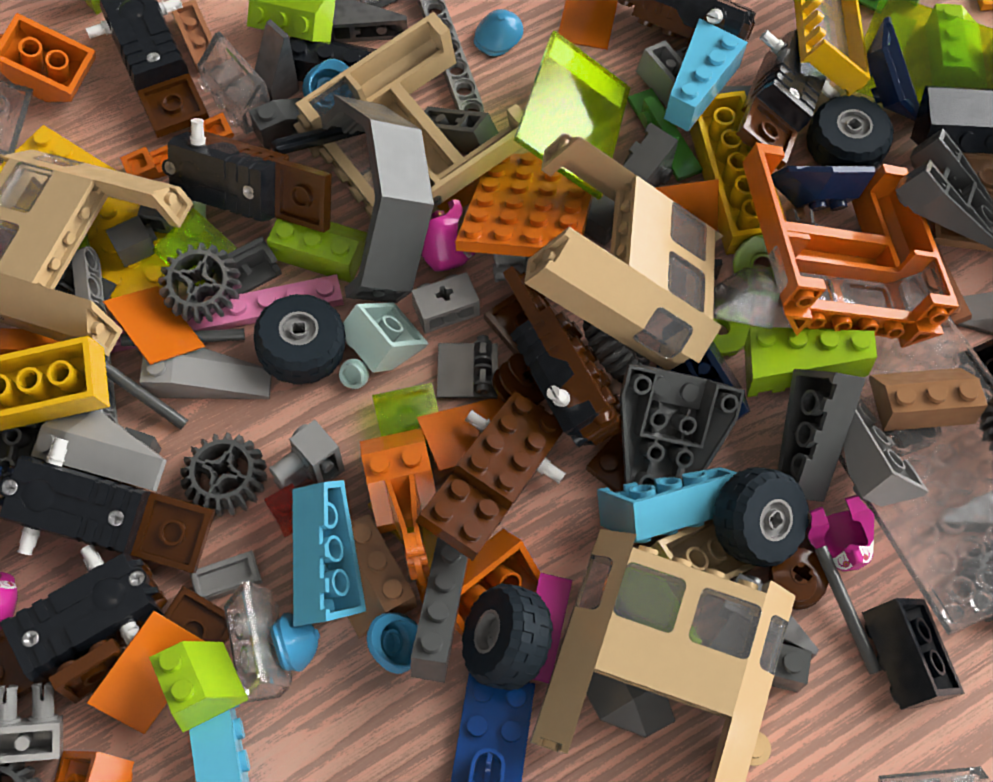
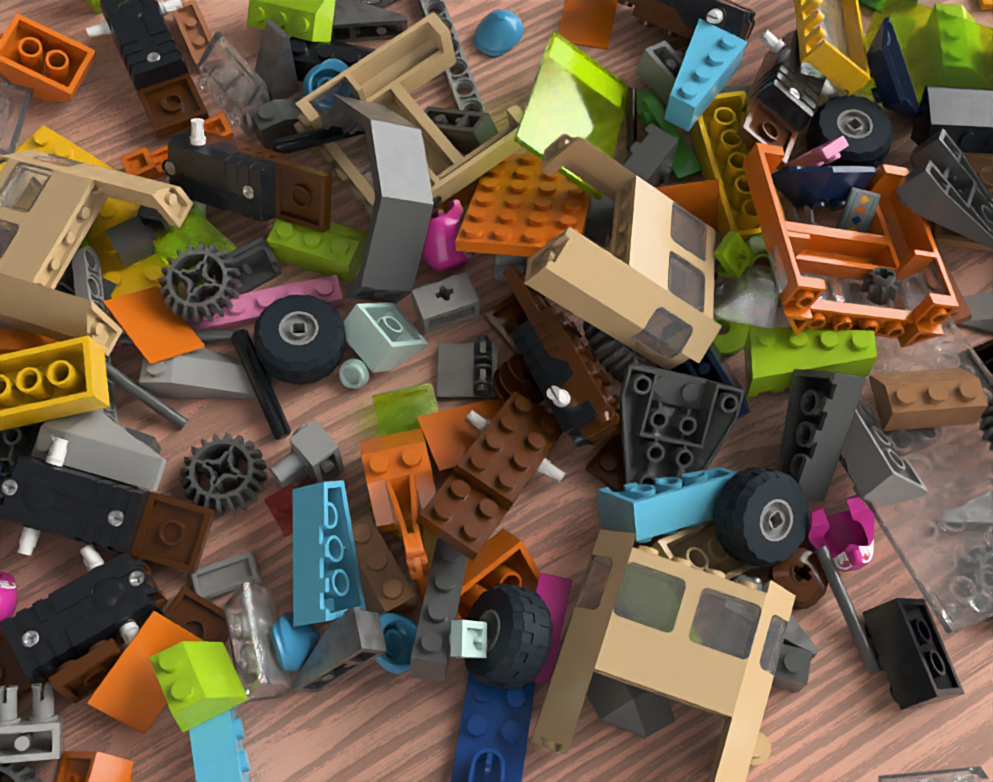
(261, 384): none -> black axle
(341, 650): none -> flat silver slope
(468, 639): none -> light aqua bracket
(631, 117): none -> dark brown piece
(733, 255): none -> lime bracket
(822, 154): none -> bright pink plate
(858, 210): none -> light grey tile
(881, 286): none -> dark grey gear

